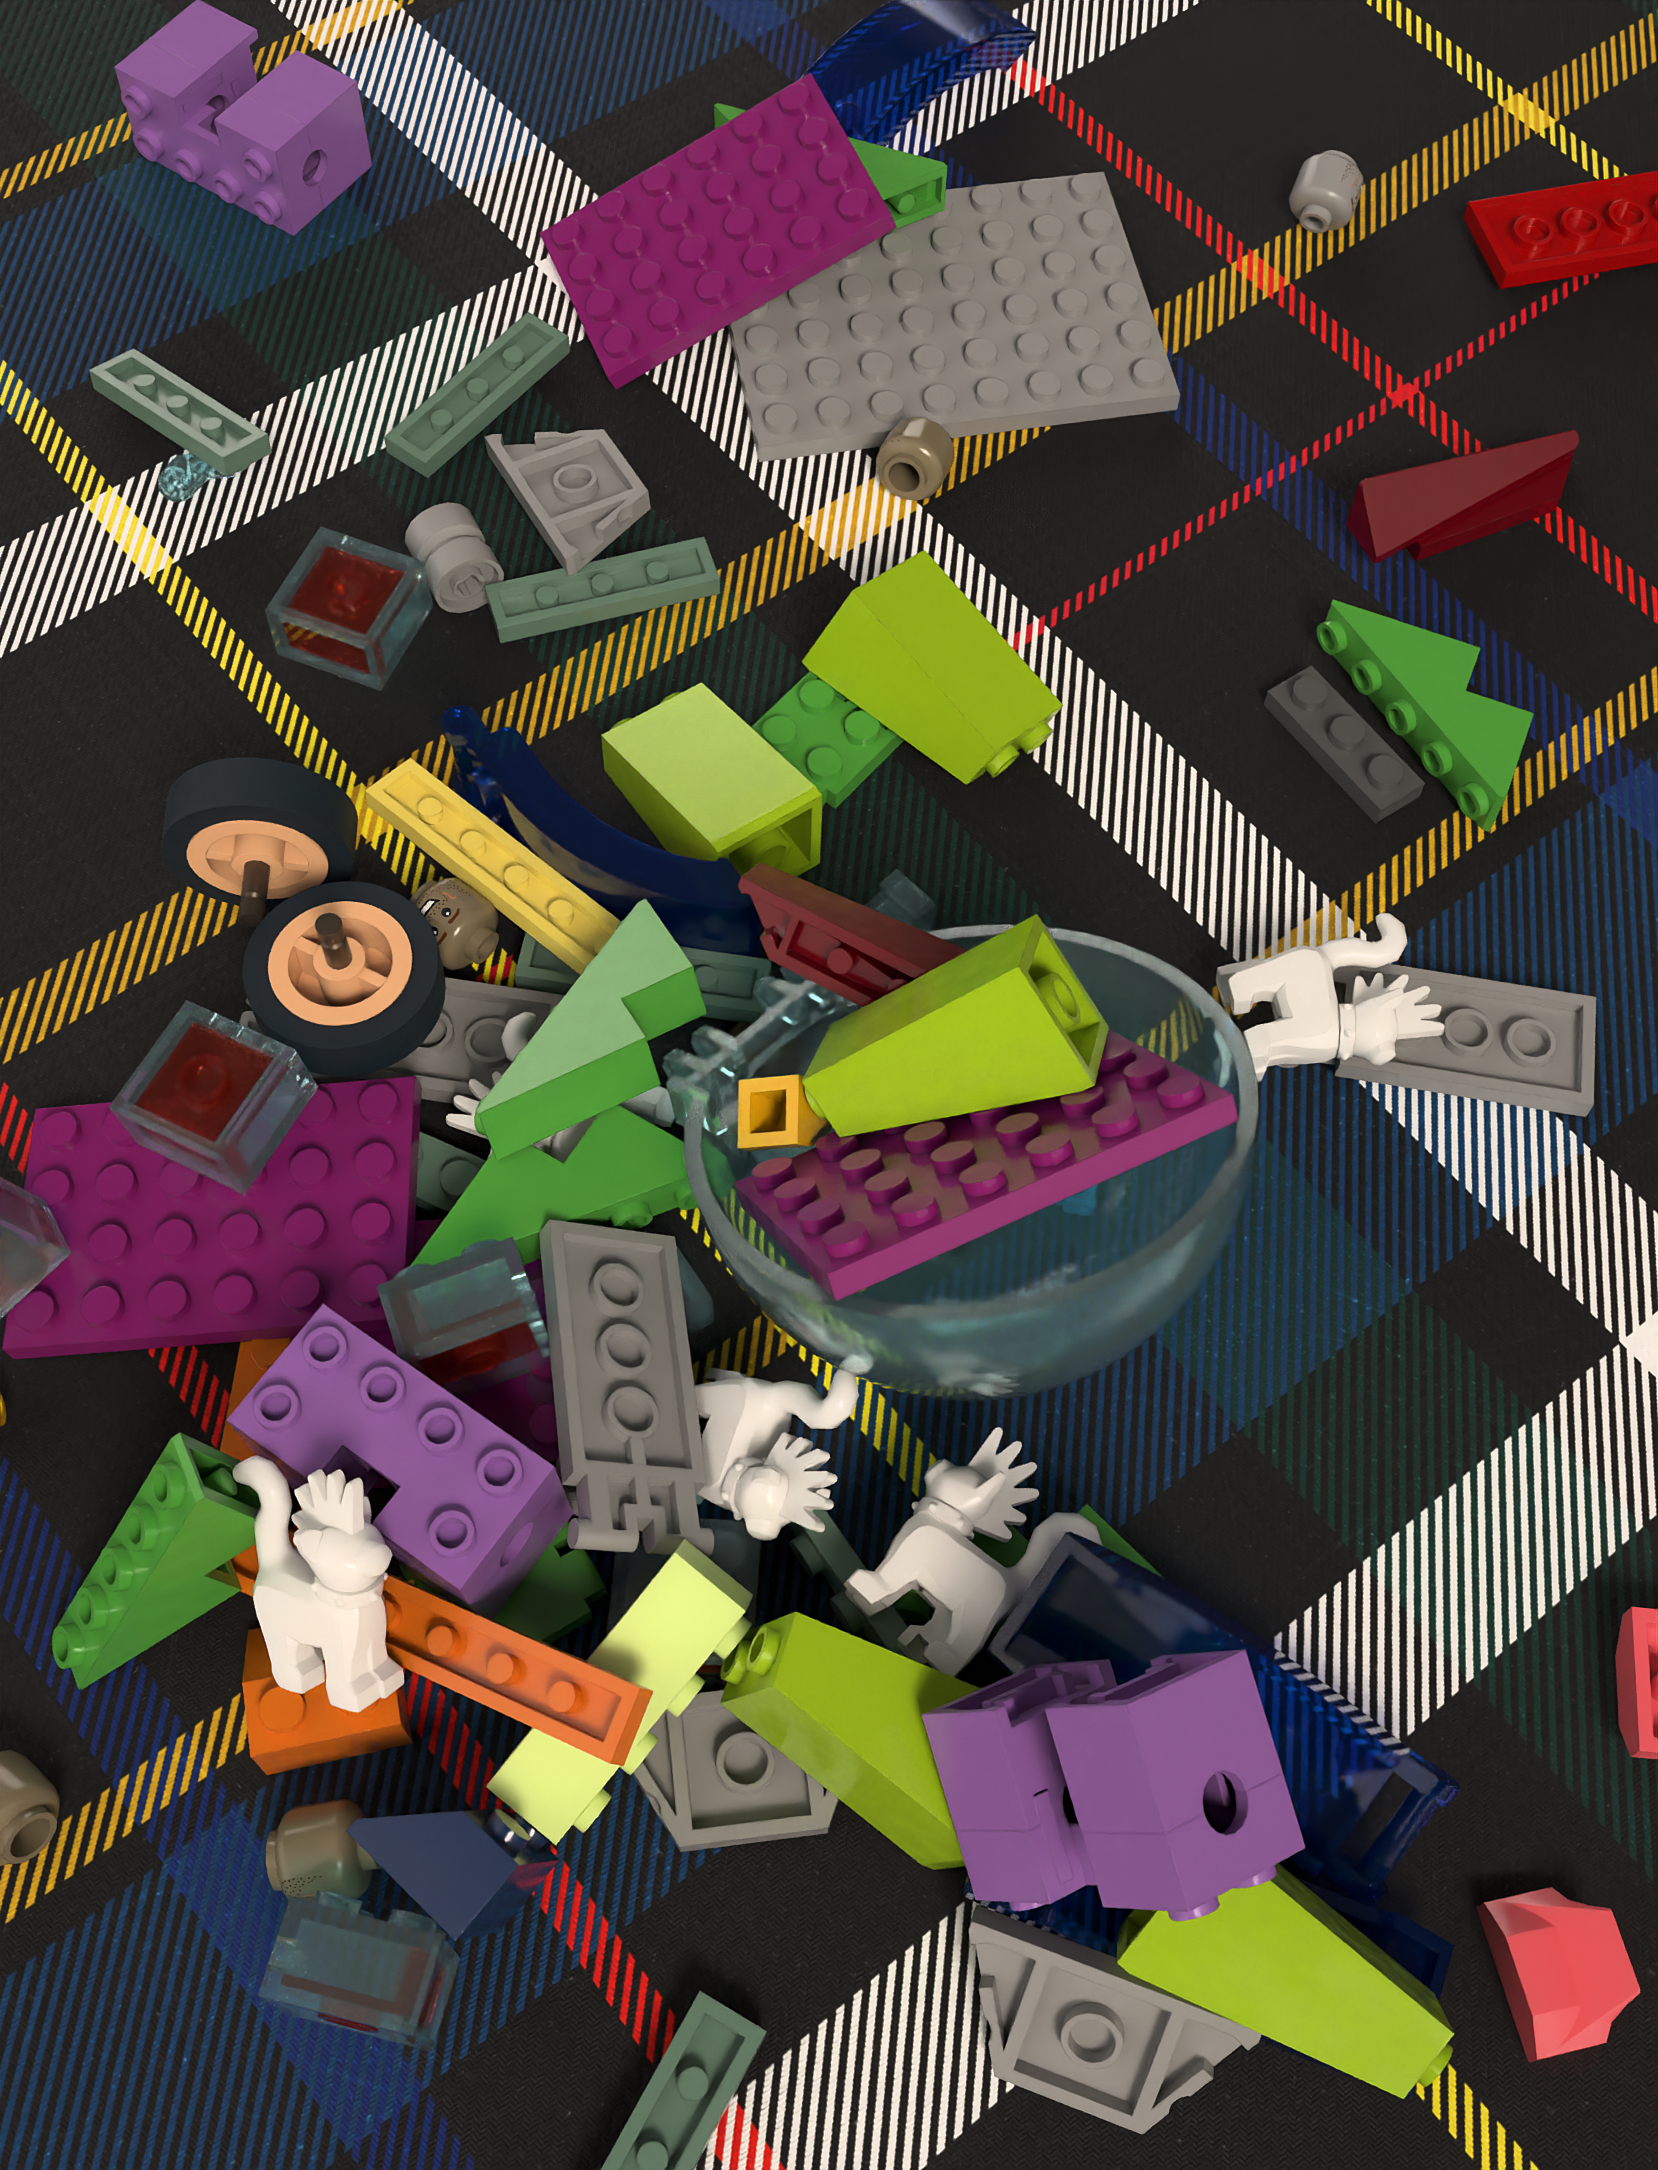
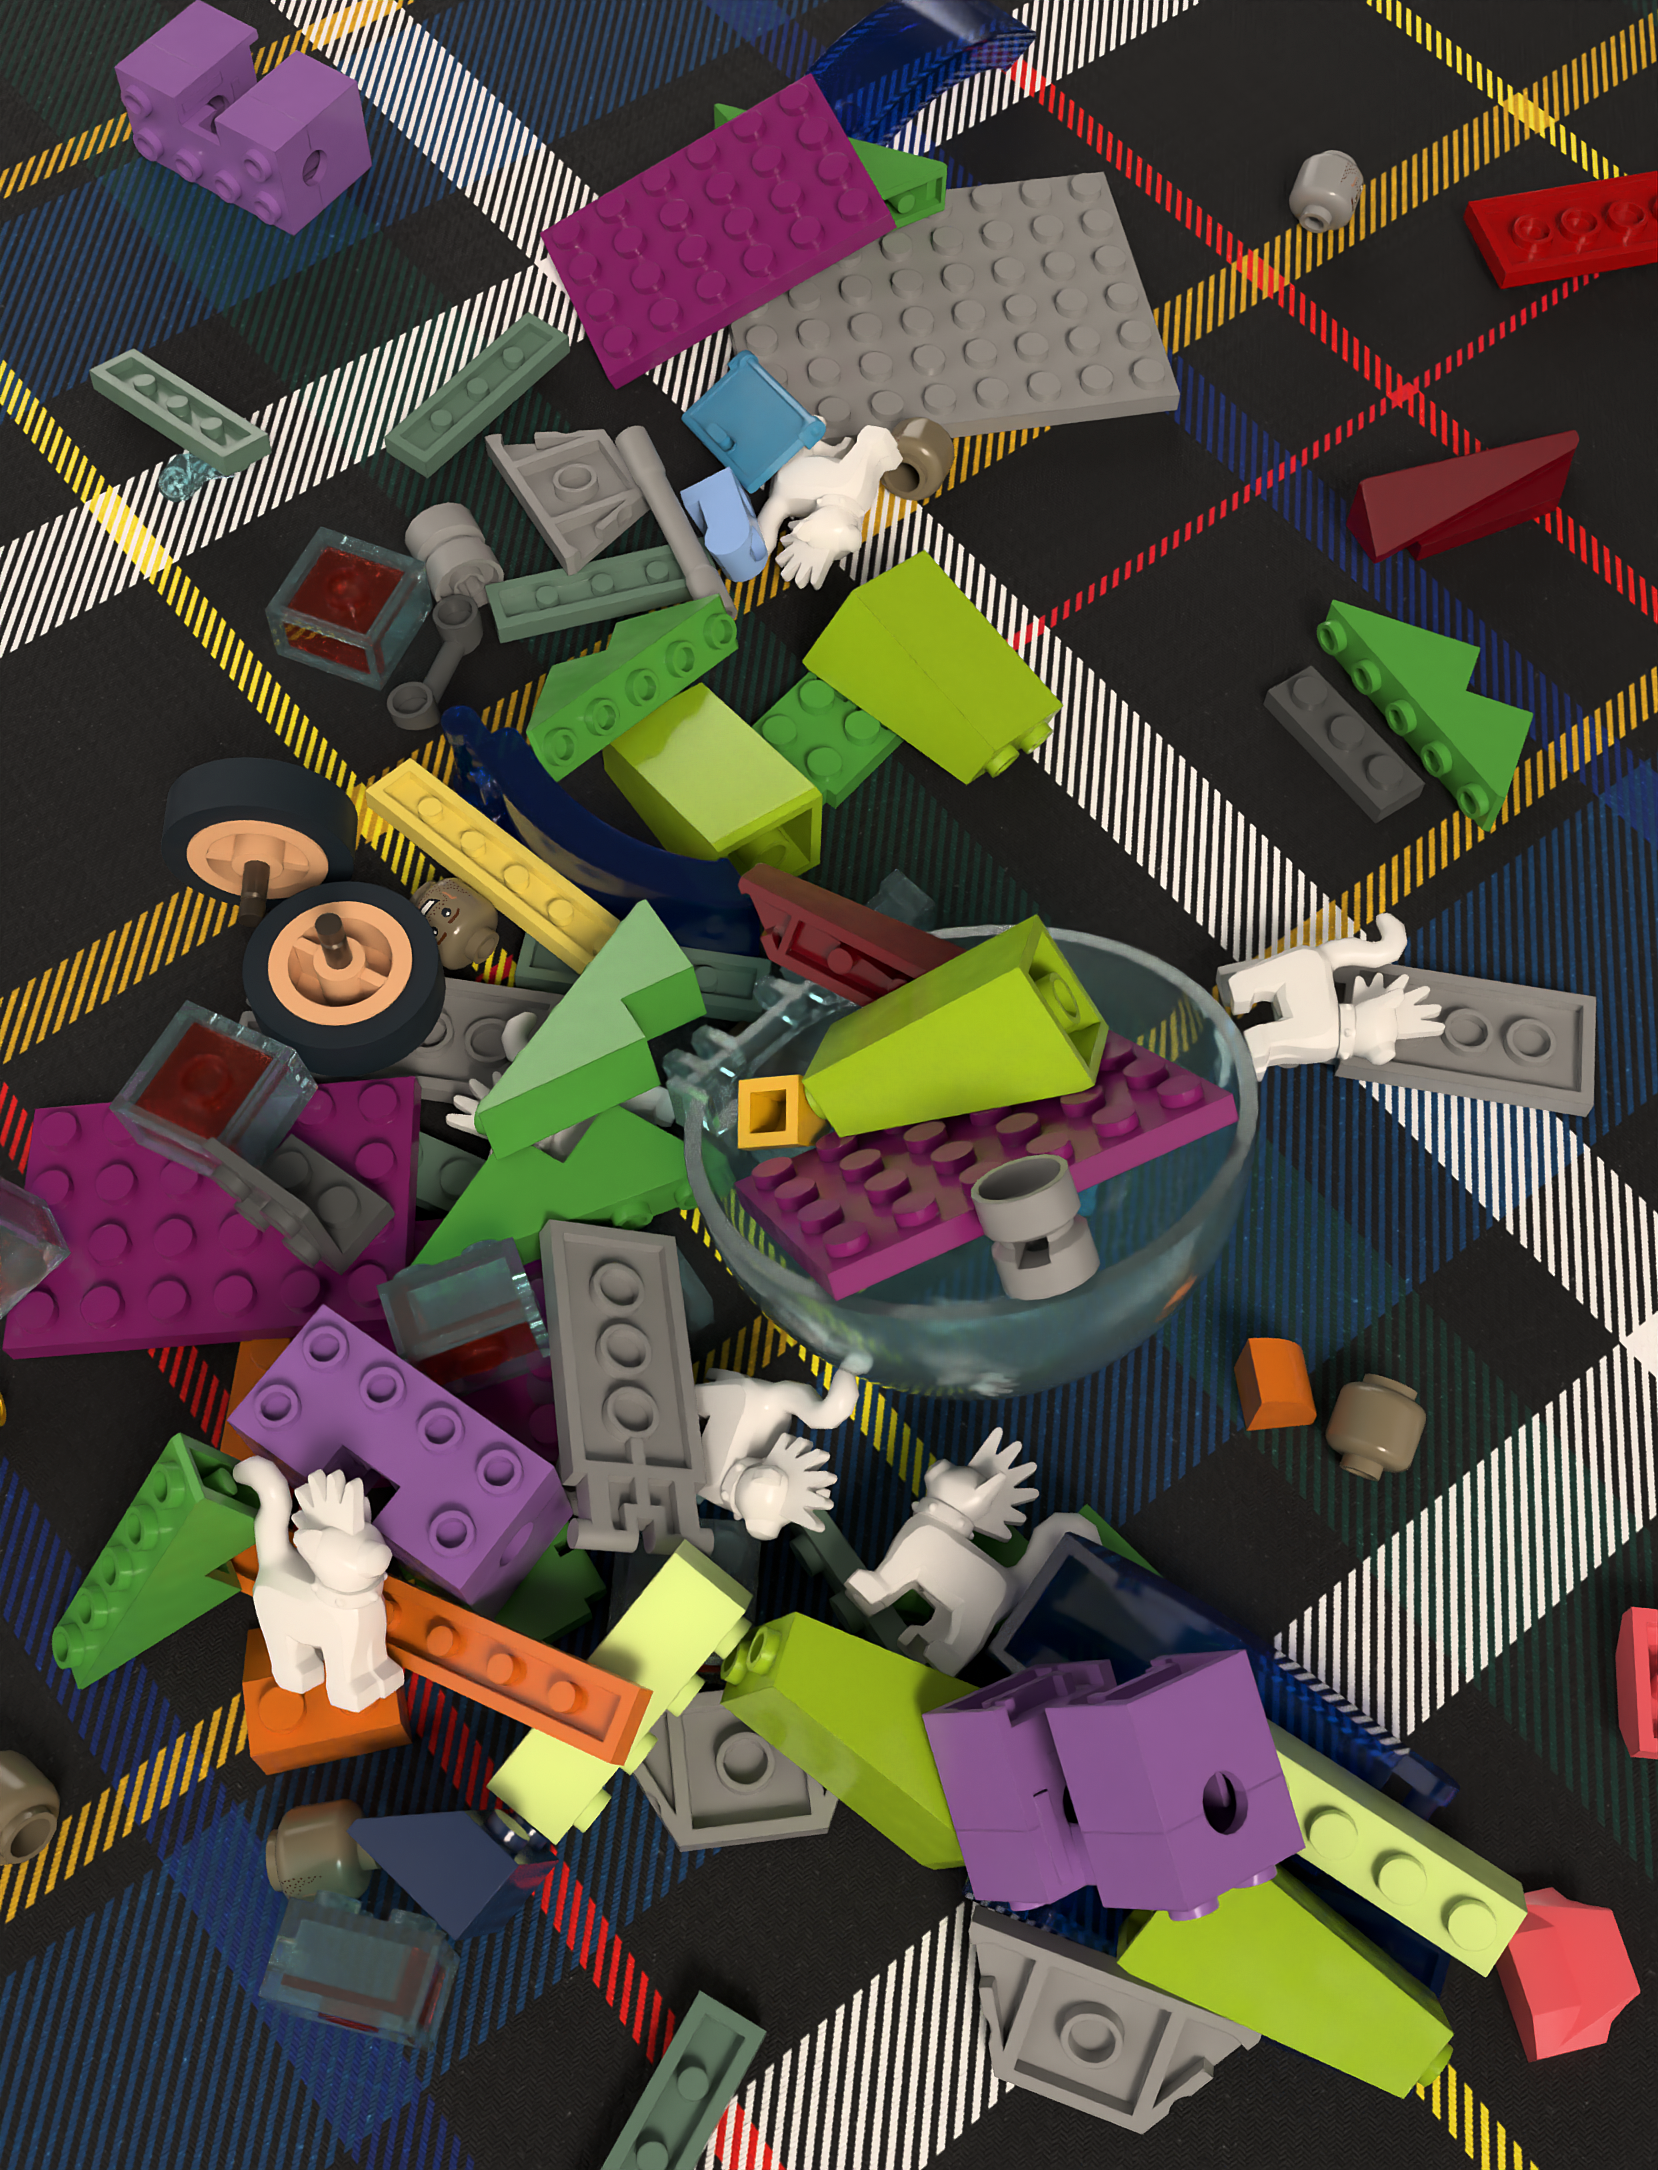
(305, 1199): none -> dark grey bracket
(460, 629): none -> dark grey bar
(610, 691): none -> bright green slope
(650, 476): none -> light grey piece
(728, 524): none -> light blue leg
(752, 422): none -> dark azure door
(833, 493): none -> white animal
(1036, 1229): none -> light grey wheel
(1274, 1385): none -> orange brick
(1376, 1426): none -> dark tan head
(1399, 1859): none -> yellowish green brick

